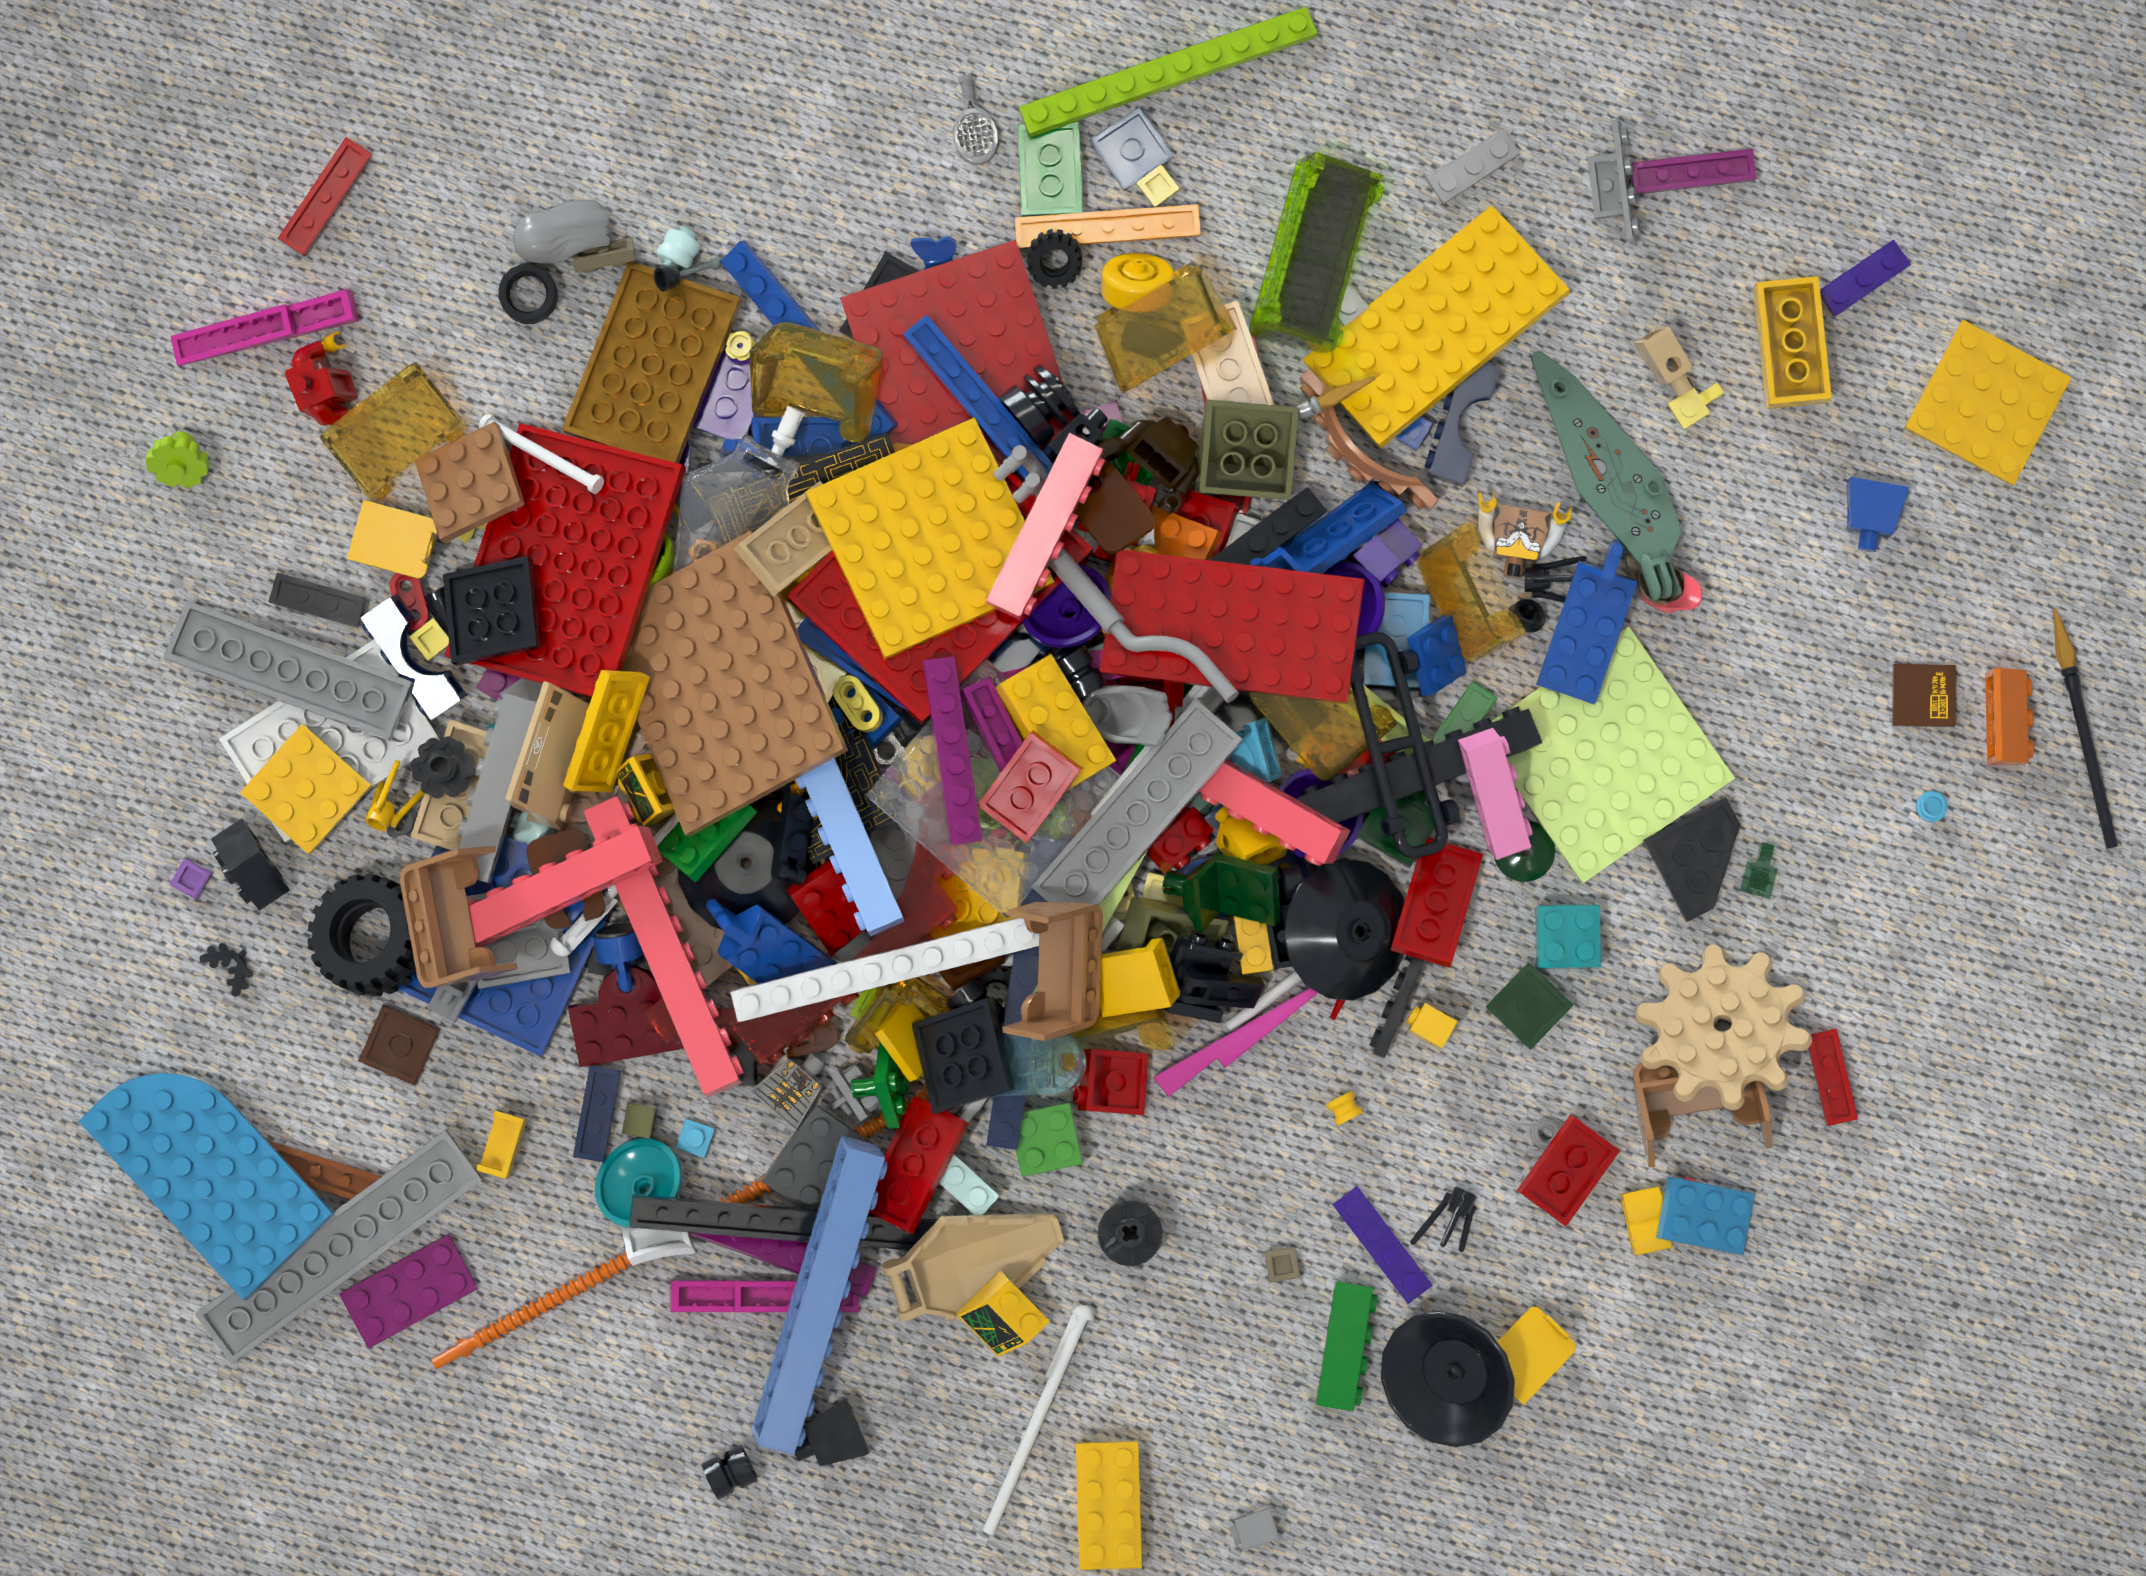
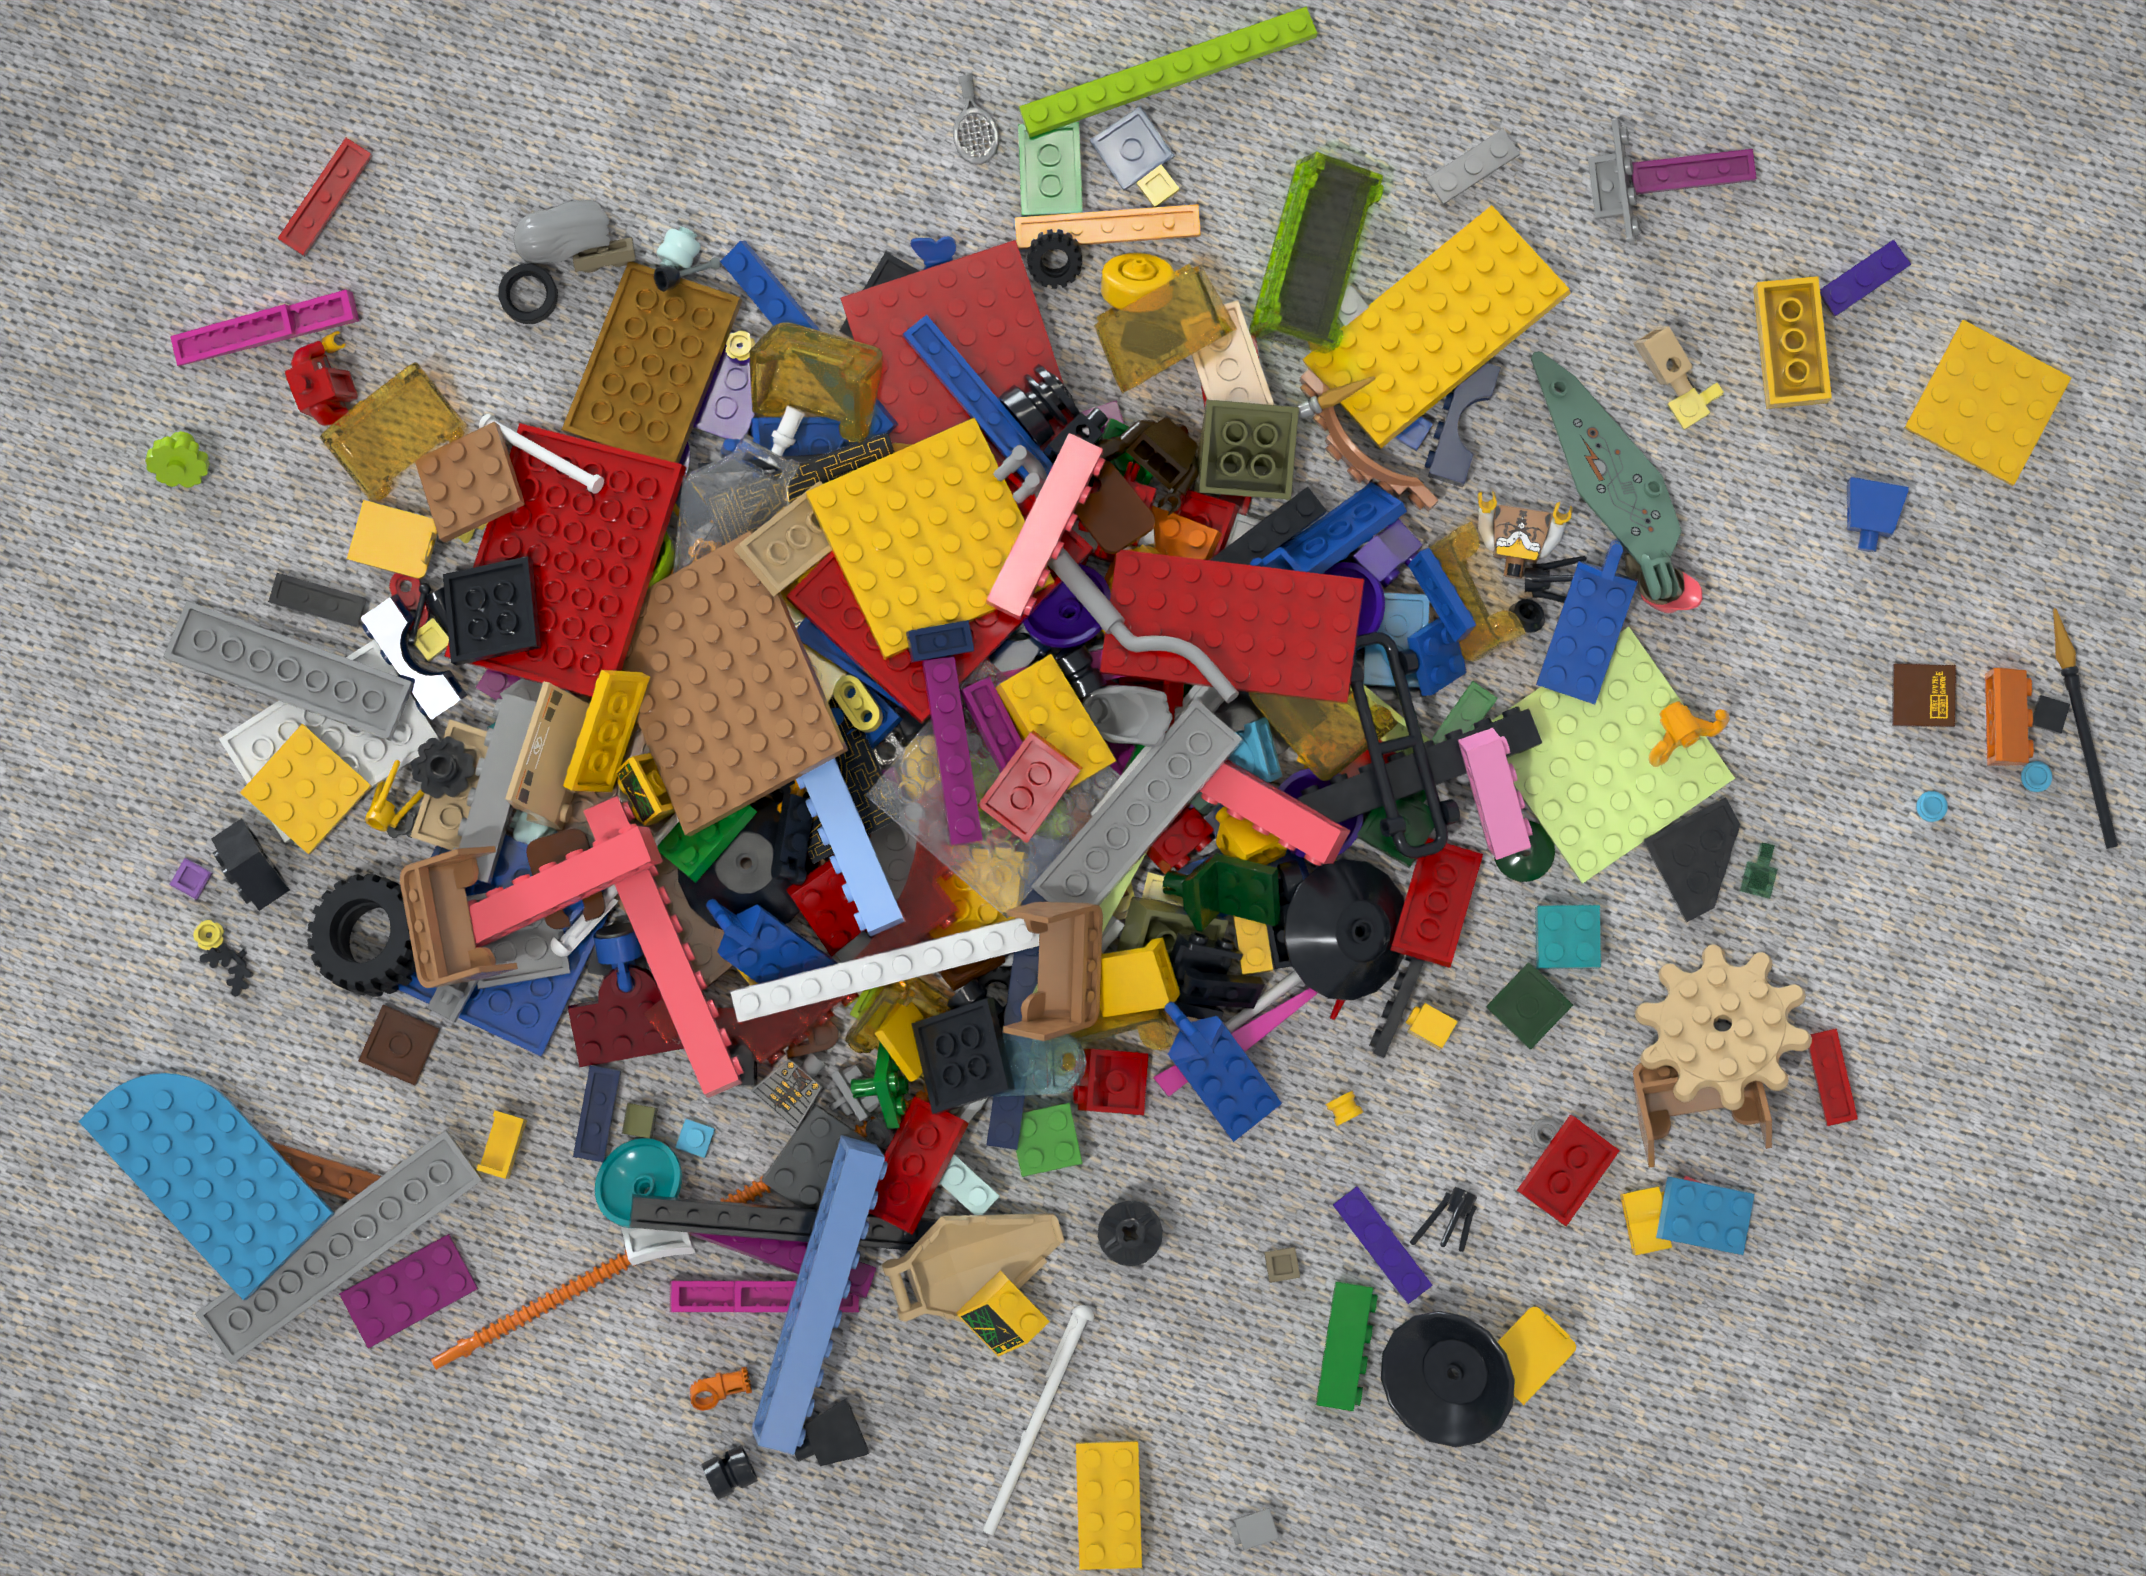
(208, 927): none -> light yellow plate
(424, 589): none -> black hinge
(720, 1387): none -> orange connector
(878, 1133): none -> dark grey plate
(940, 641): none -> dark blue plate
(1220, 1073): none -> blue hinge
(1442, 595): none -> blue plate
(1683, 730): none -> light orange piece
(2036, 776): none -> medium azure plate
(2050, 714): none -> black tile

